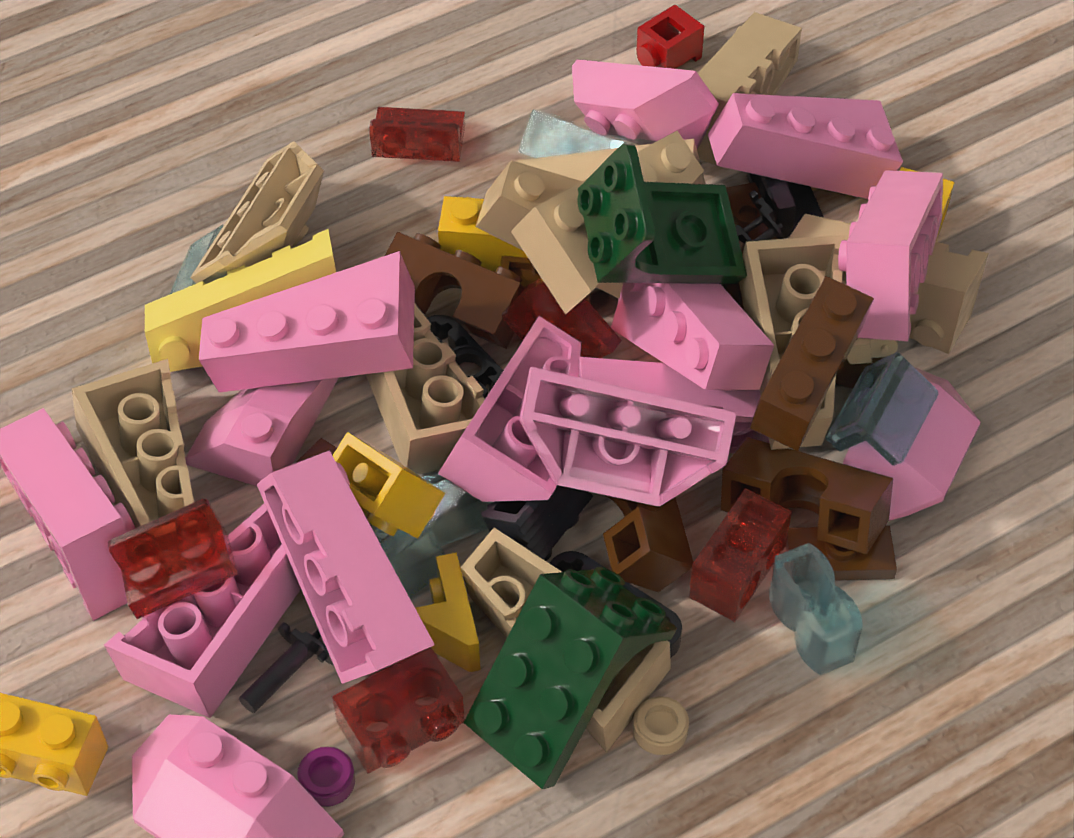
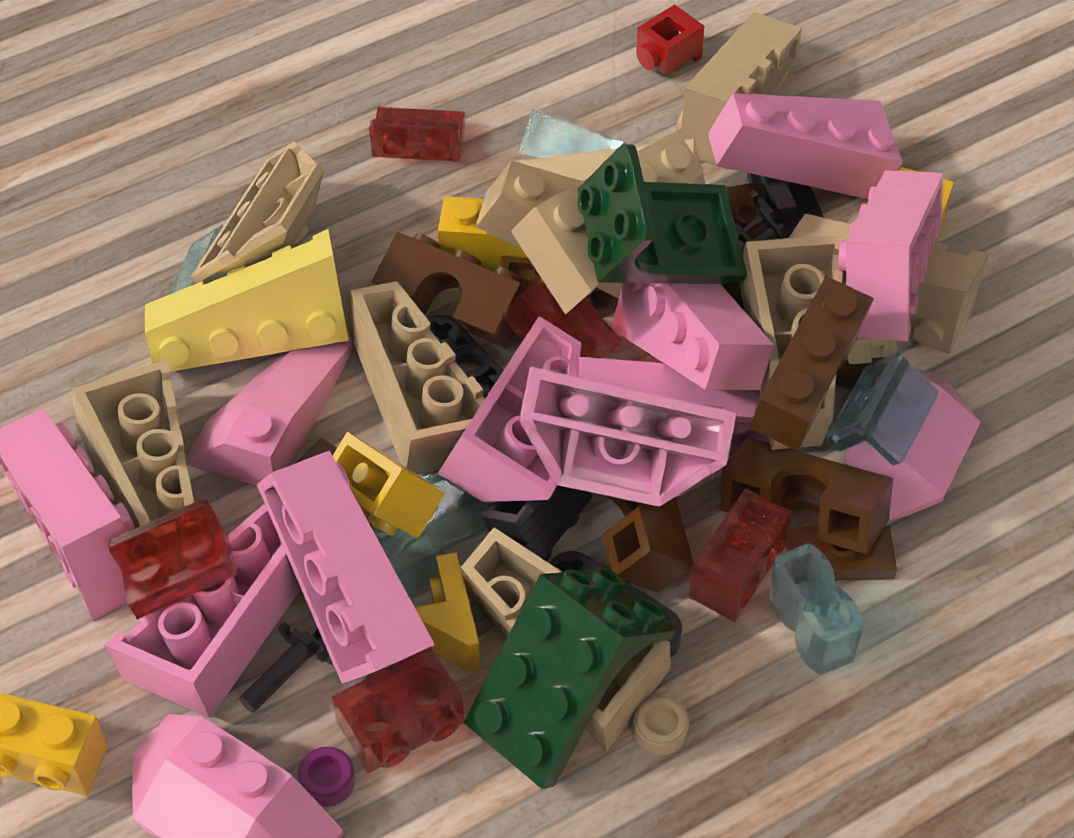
(315, 331): bright pink wedge -> none
(642, 101): bright pink wedge -> none

